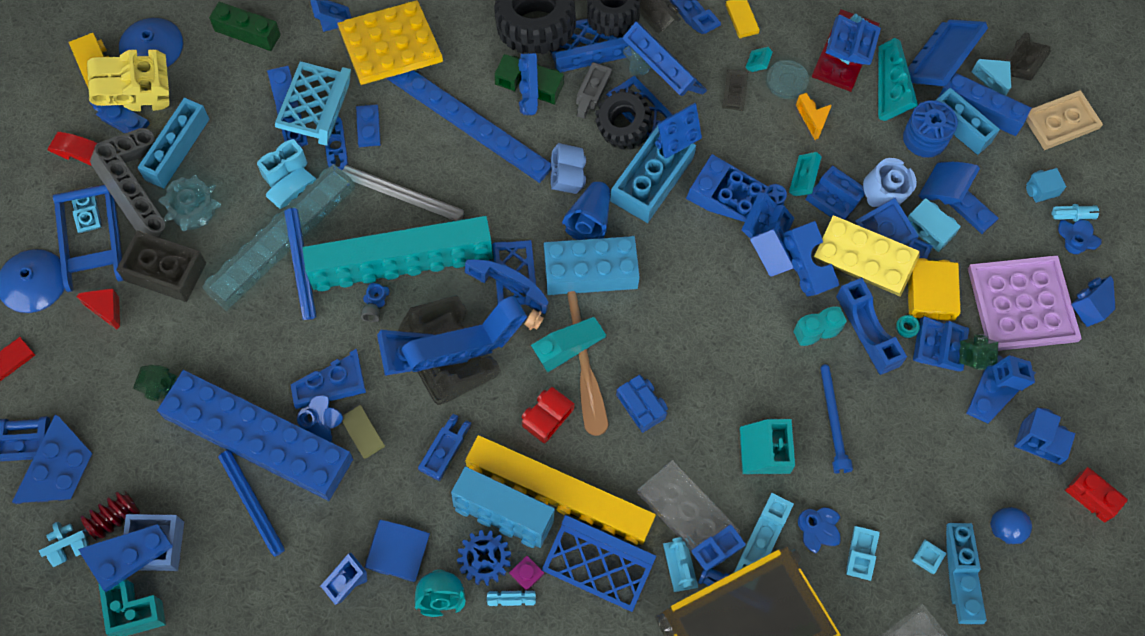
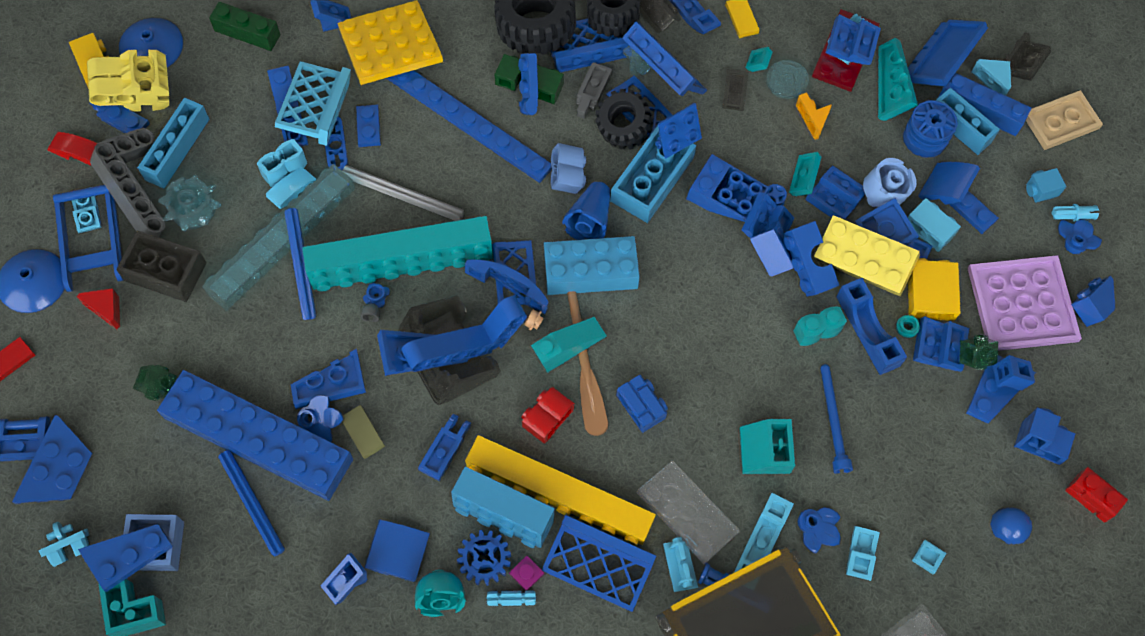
(108, 515): dark red piece -> none
(718, 548): blue slope -> none
(963, 573): dark azure slope -> none

